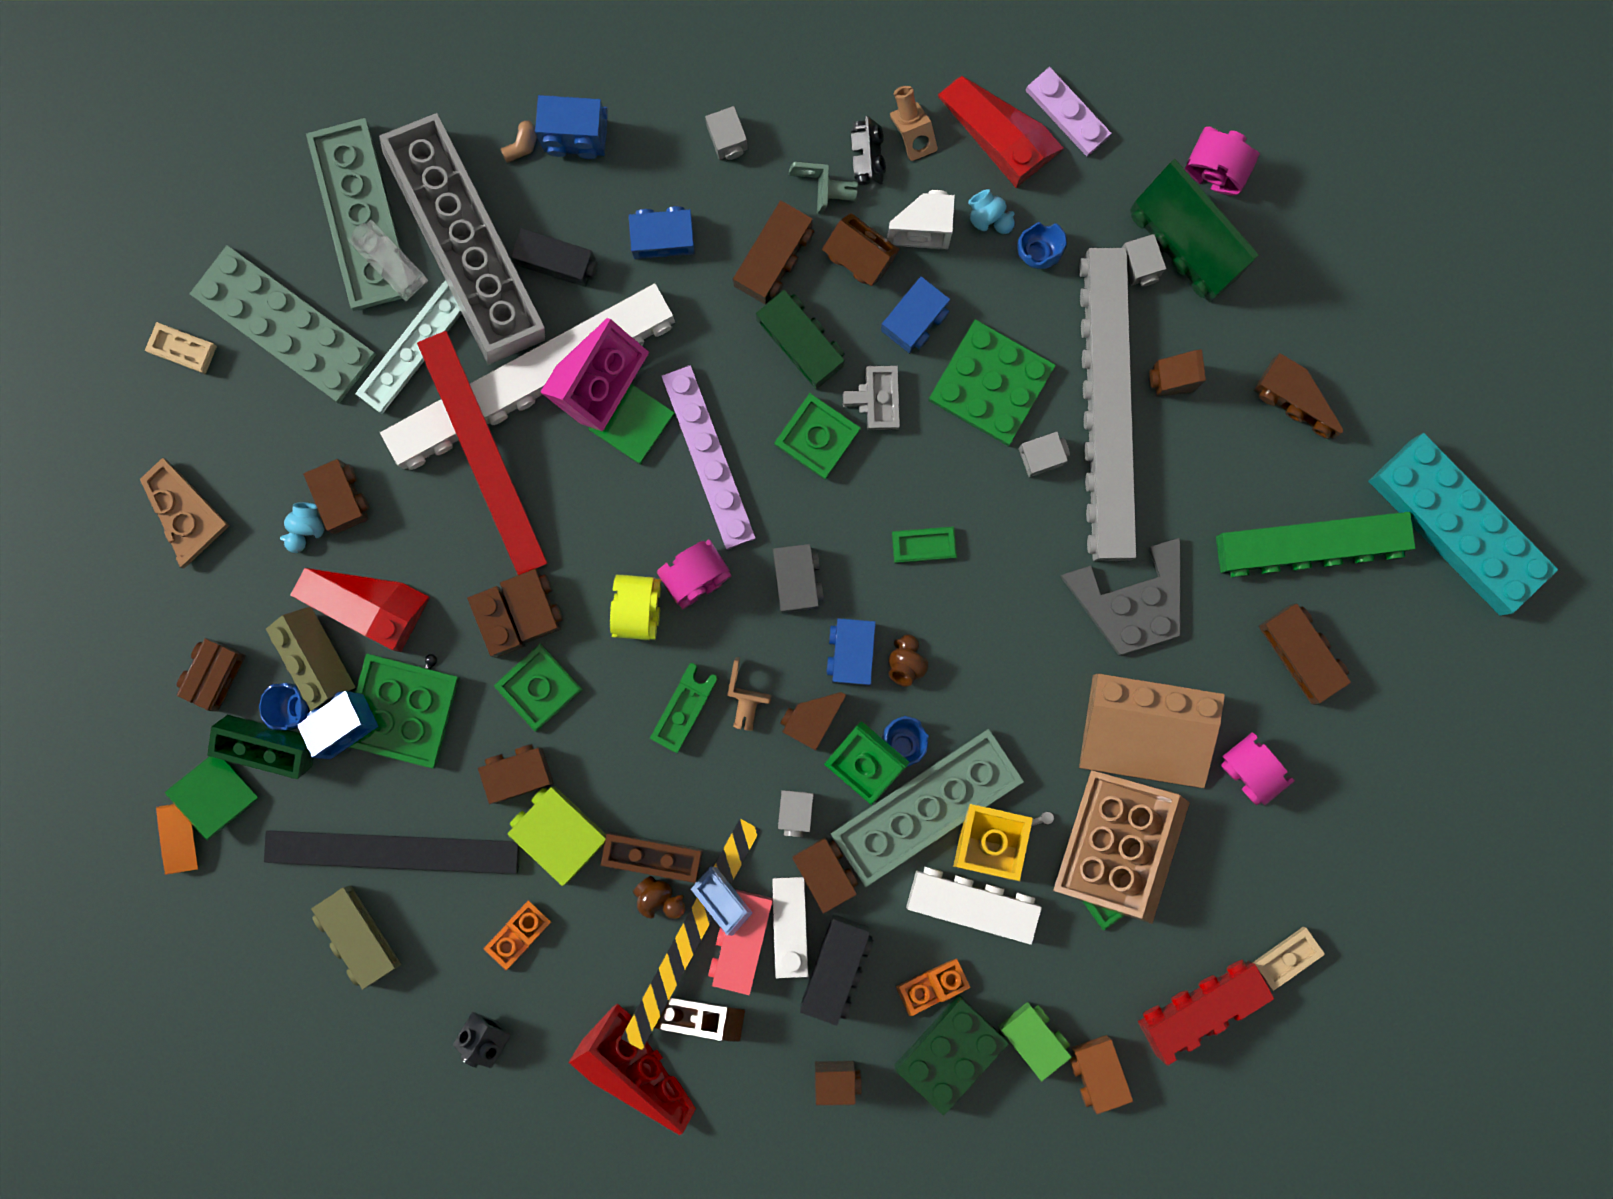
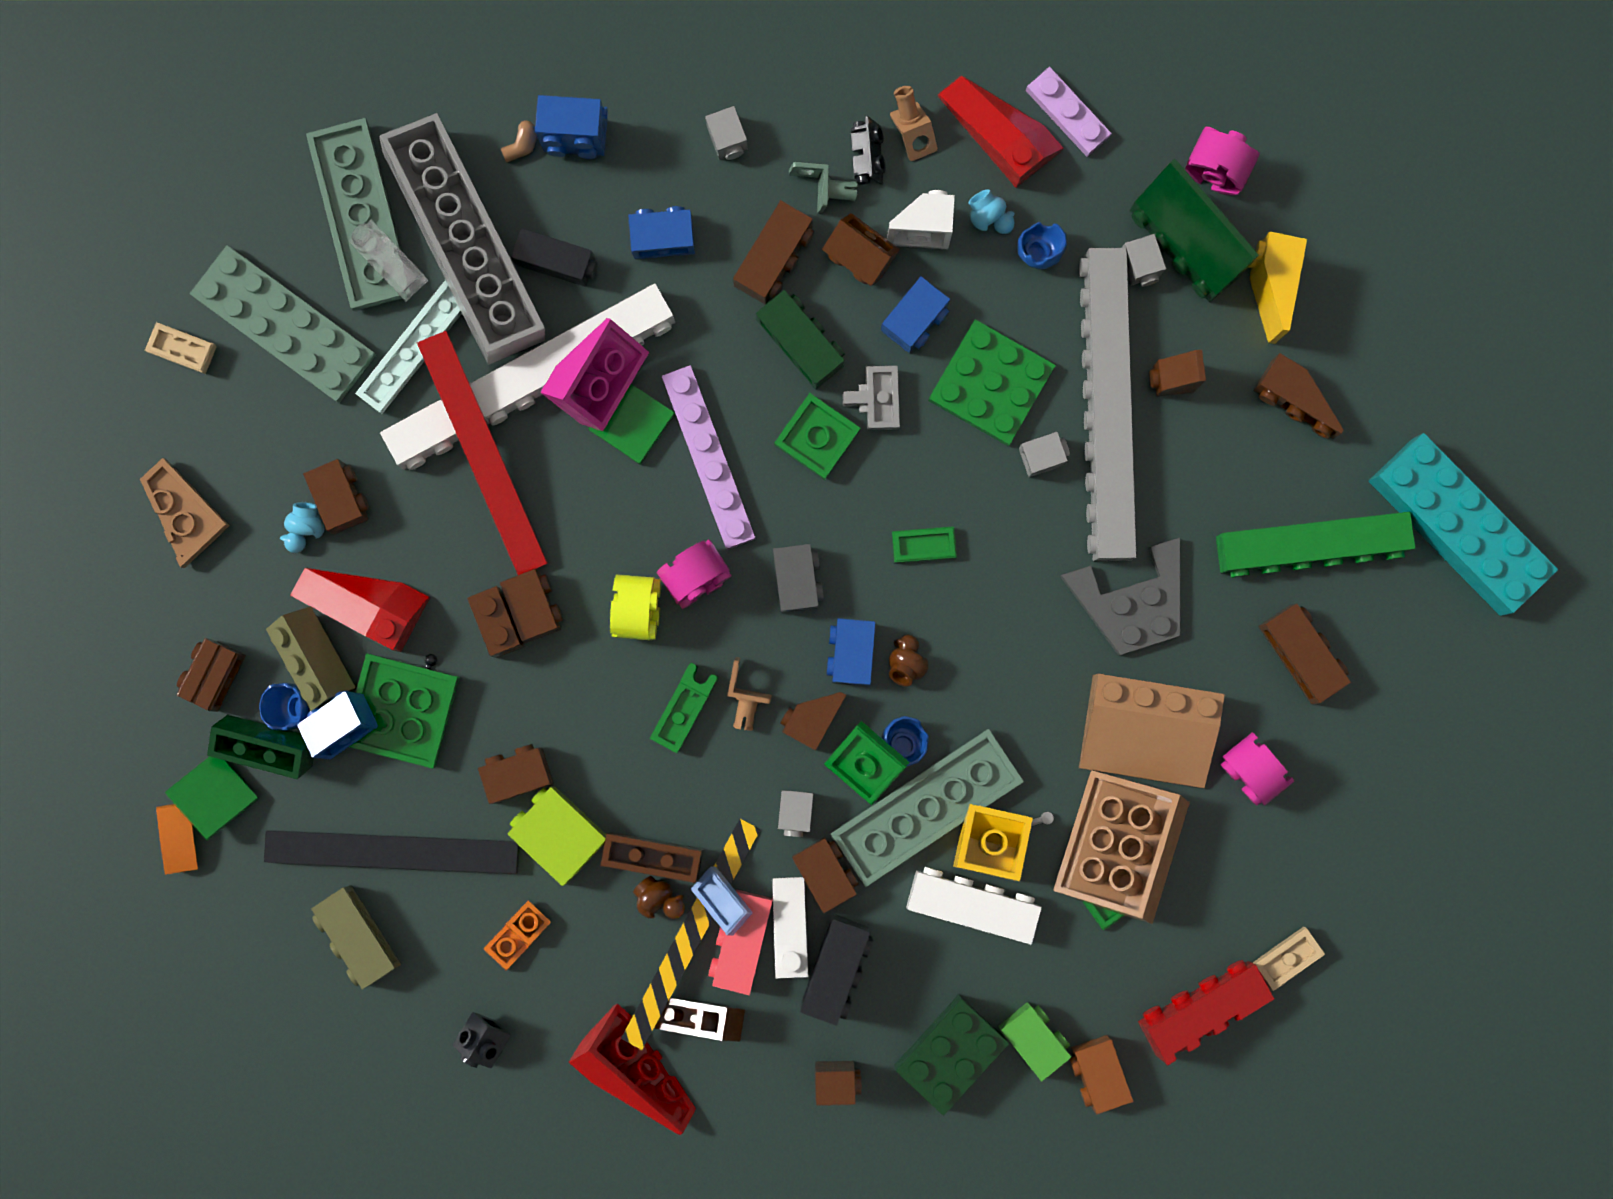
(538, 687): green tile -> none
(933, 987): orange slope -> none
(1276, 281): none -> yellow slope

